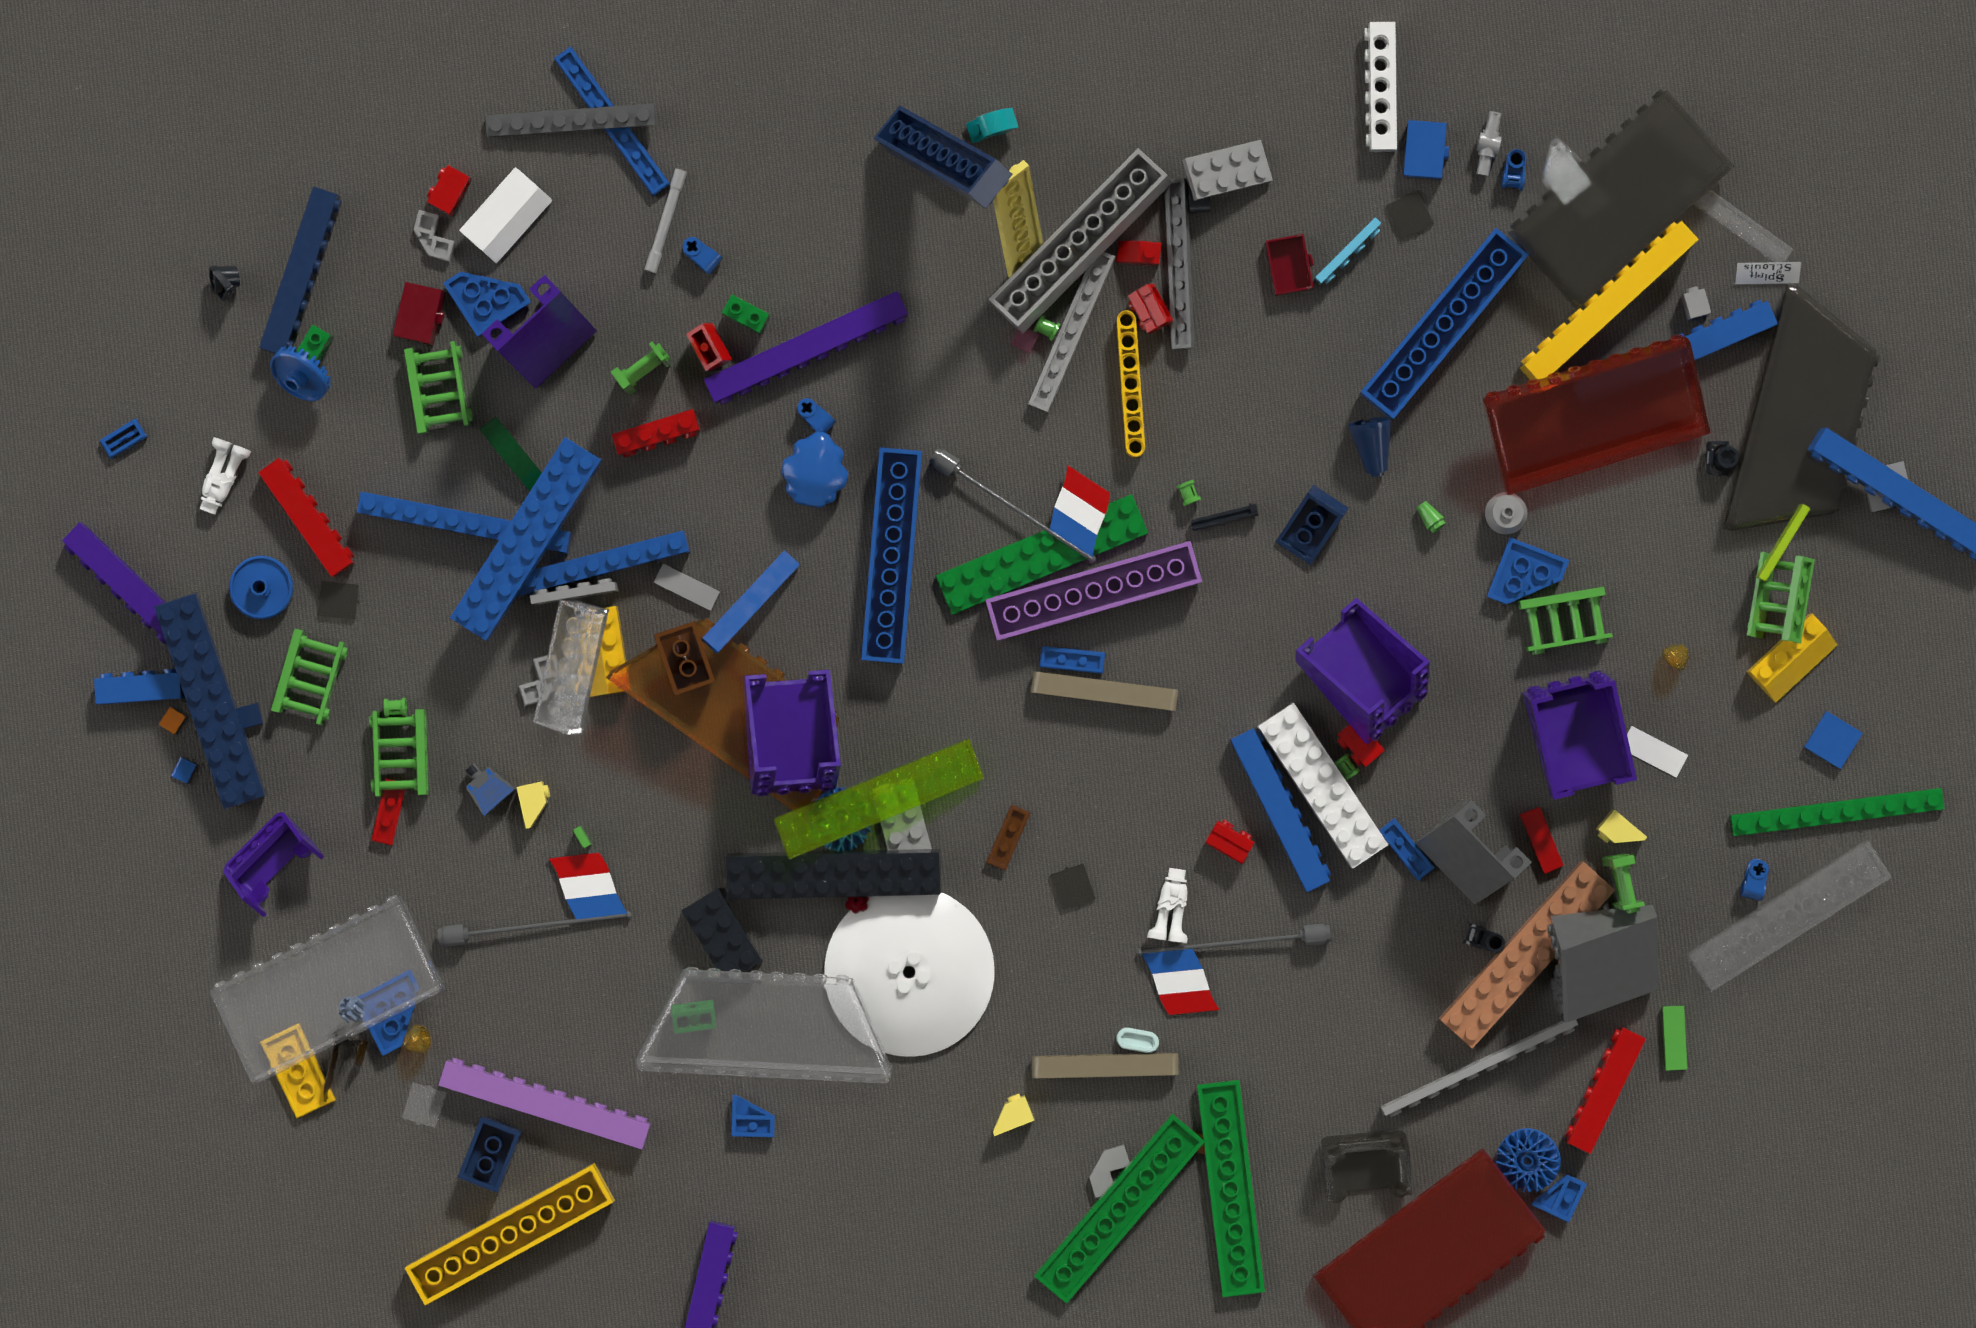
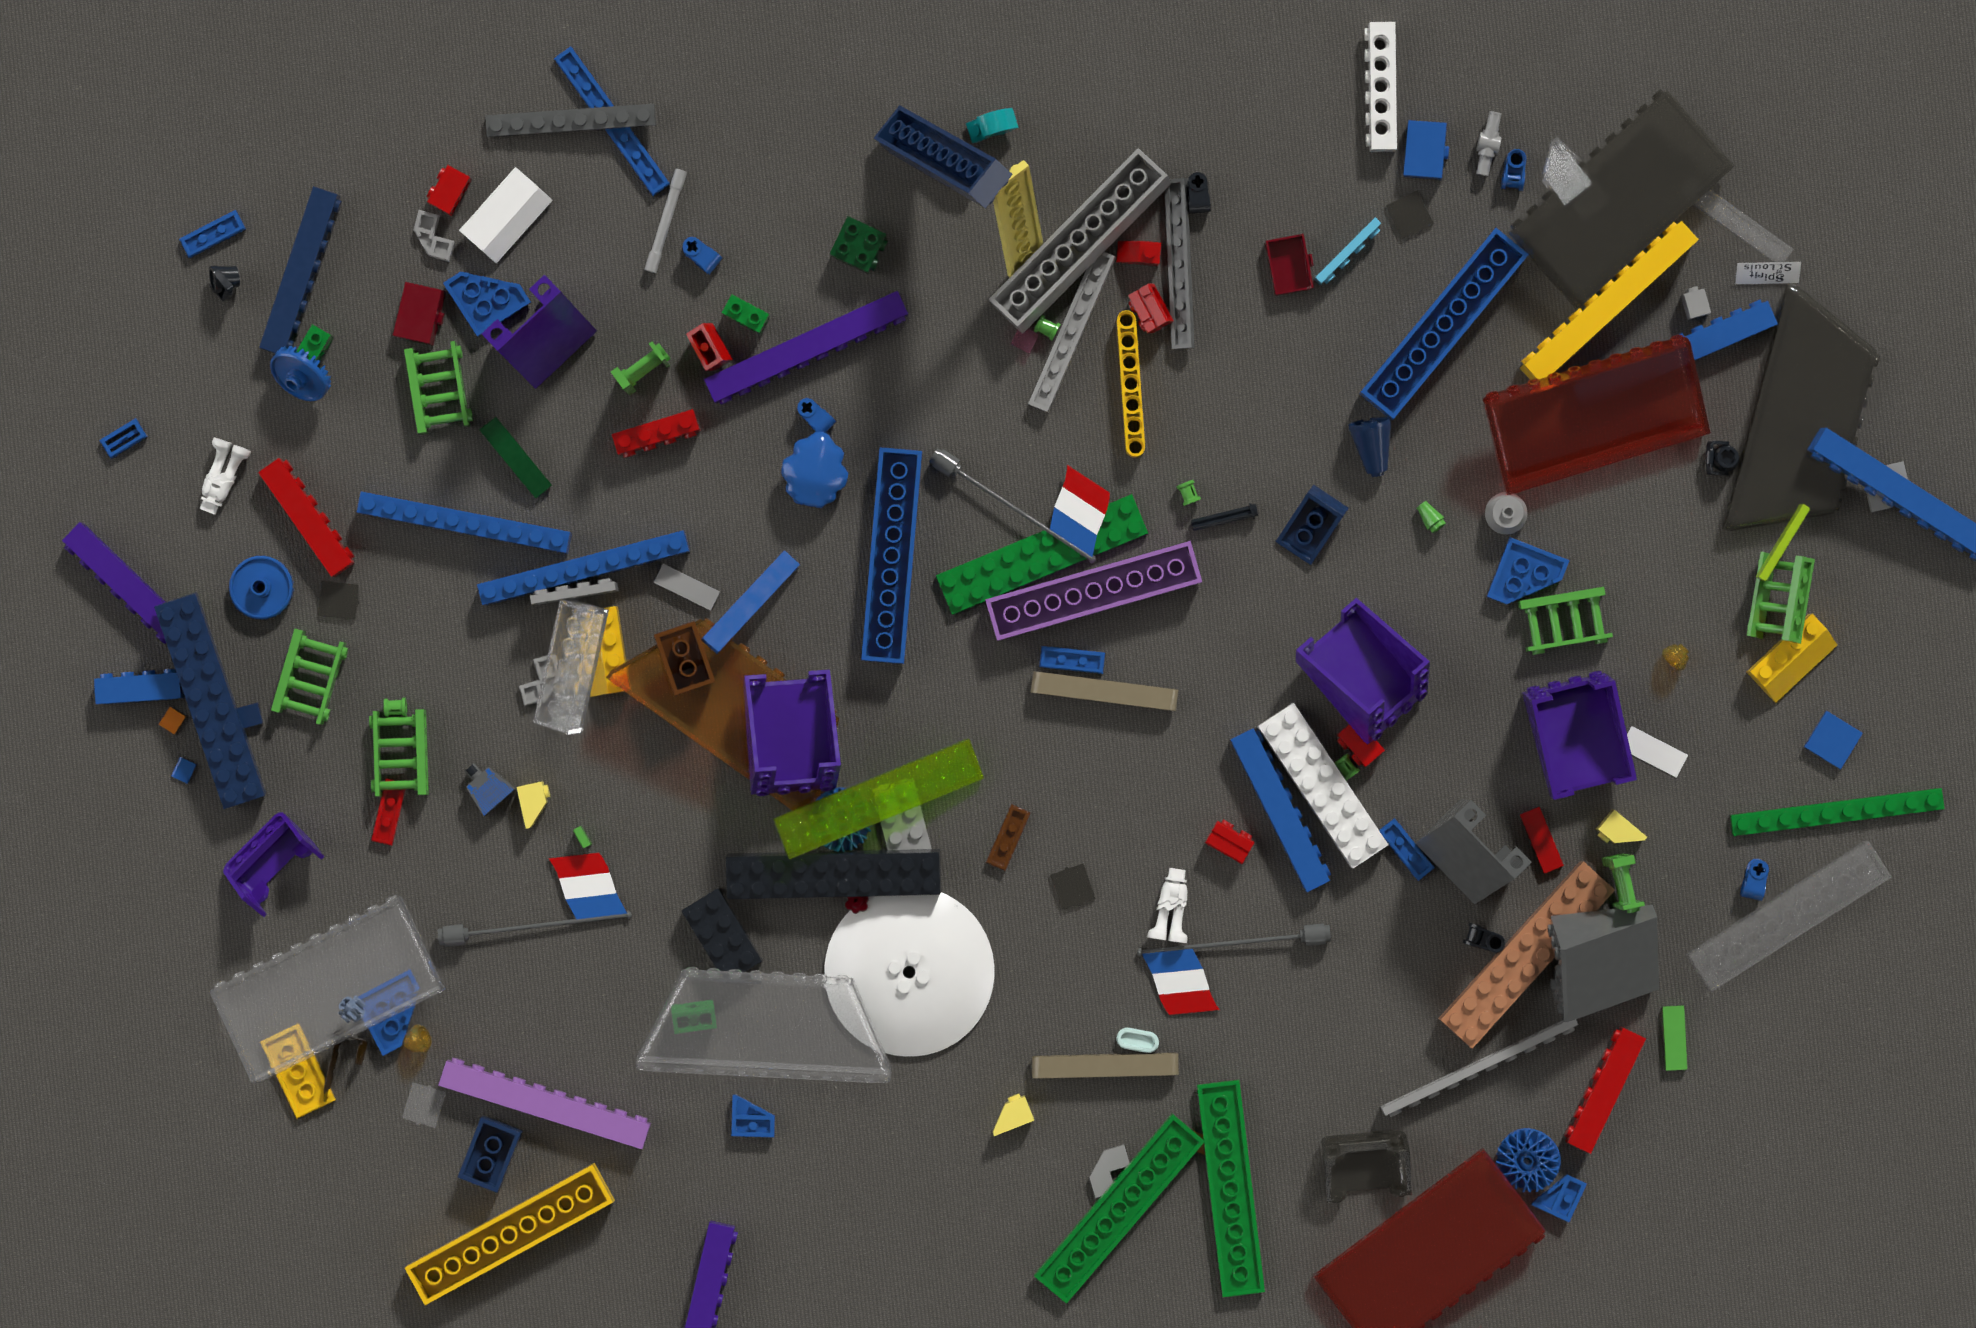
(212, 234): none -> blue tile
(526, 539): blue brick -> none
(858, 245): none -> dark green brick
(1227, 170): light grey plate -> none

